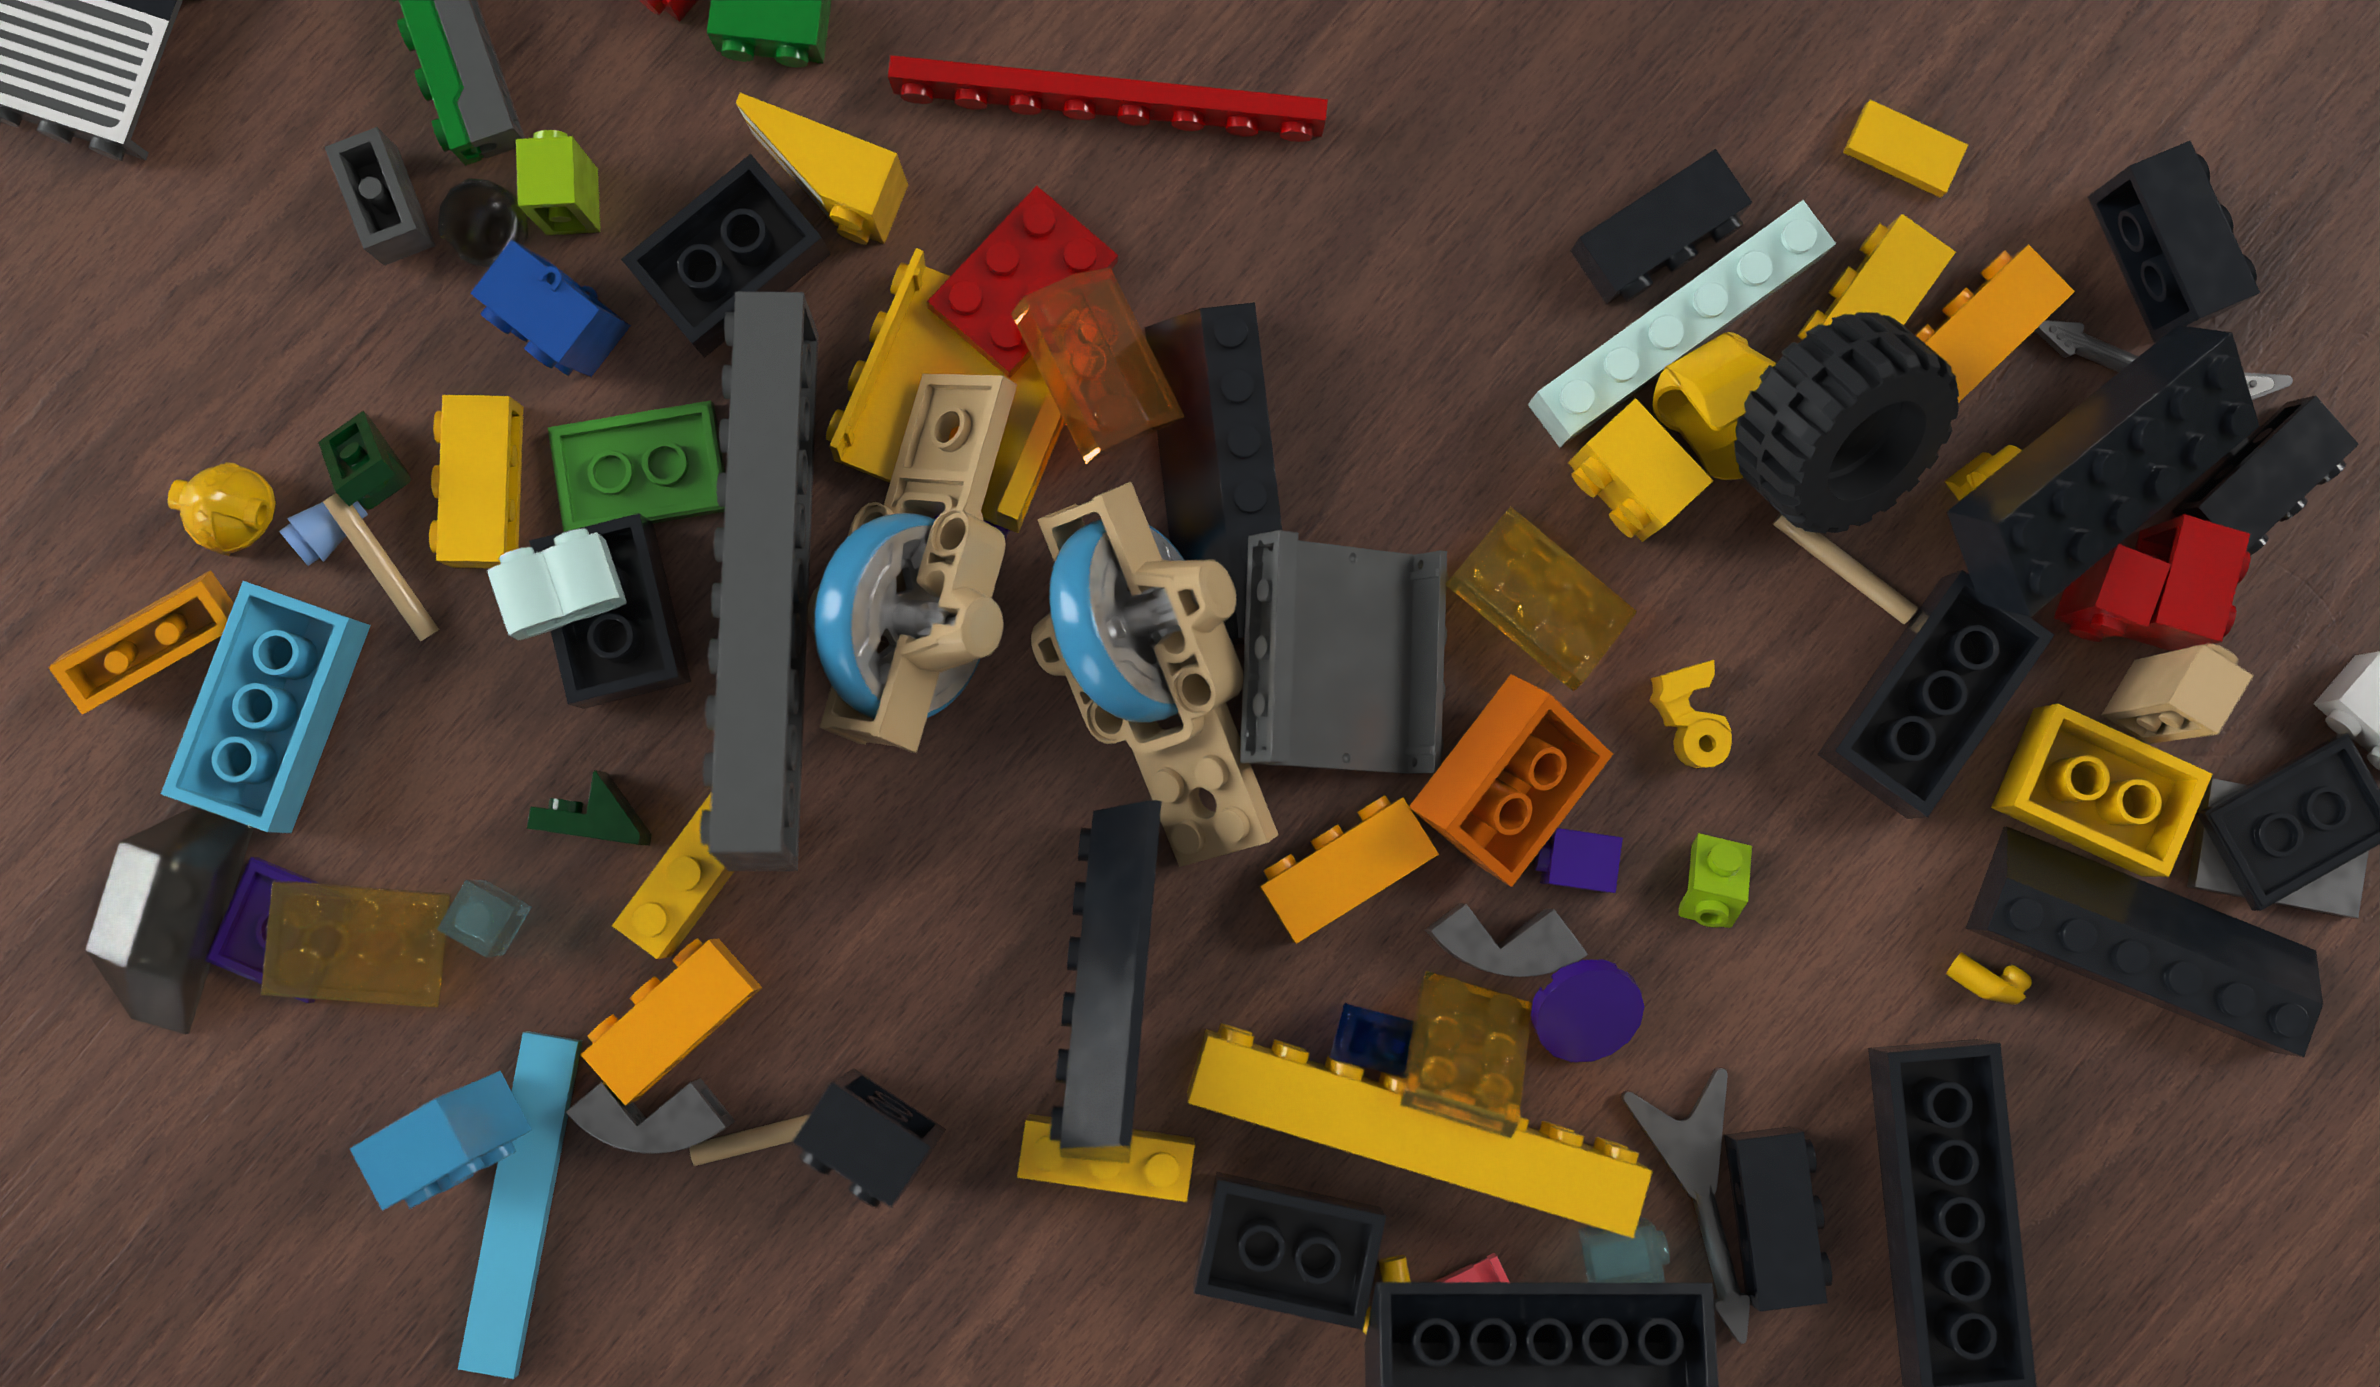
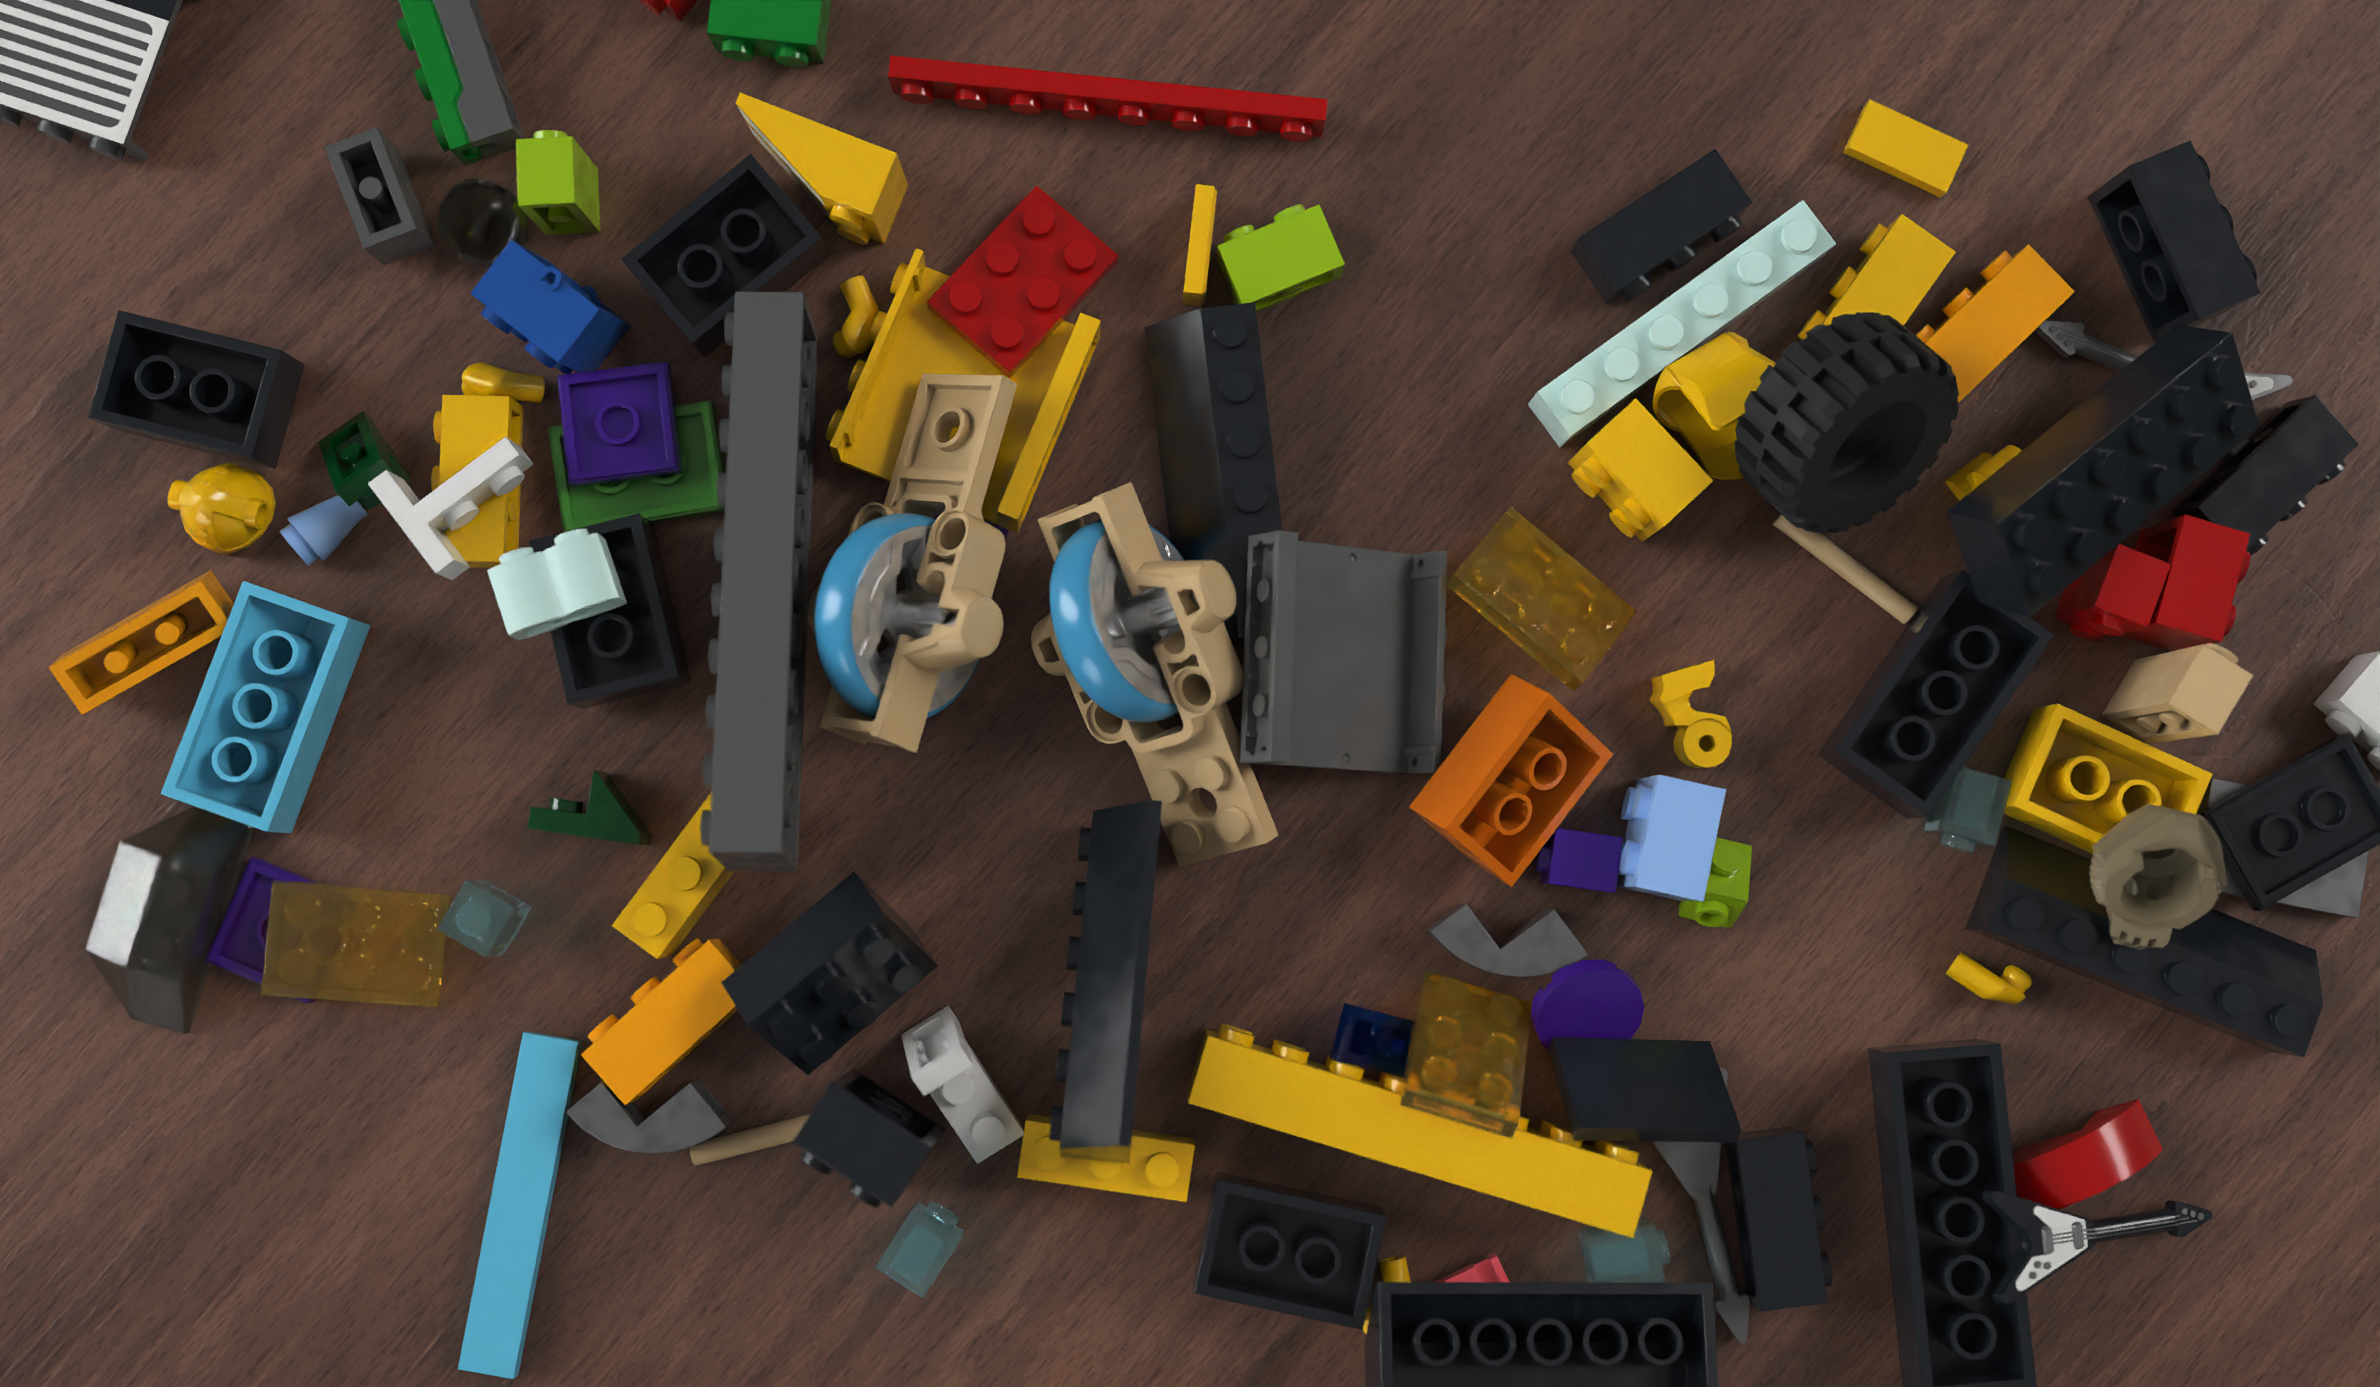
(196, 389): none -> black brick
(381, 567): tan bar -> none
(442, 1142): dark azure brick -> none
(451, 503): none -> white bracket
(495, 381): none -> yellow arm
(619, 424): none -> dark purple tile
(829, 974): none -> black brick
(855, 332): none -> yellow arm
(921, 1247): none -> clear light blue brick
(959, 1084): none -> white bracket
(1096, 362): clear orange slope -> none
(1199, 245): none -> yellow tile
(1280, 258): none -> lime brick
(1346, 867): light orange brick -> none
(1643, 1090): none -> black tile
(1669, 837): none -> light blue brick
(1970, 811): none -> clear light blue brick
(2059, 1237): none -> black piece
(2087, 1161): none -> red brick
(2156, 874): none -> dark tan helmet

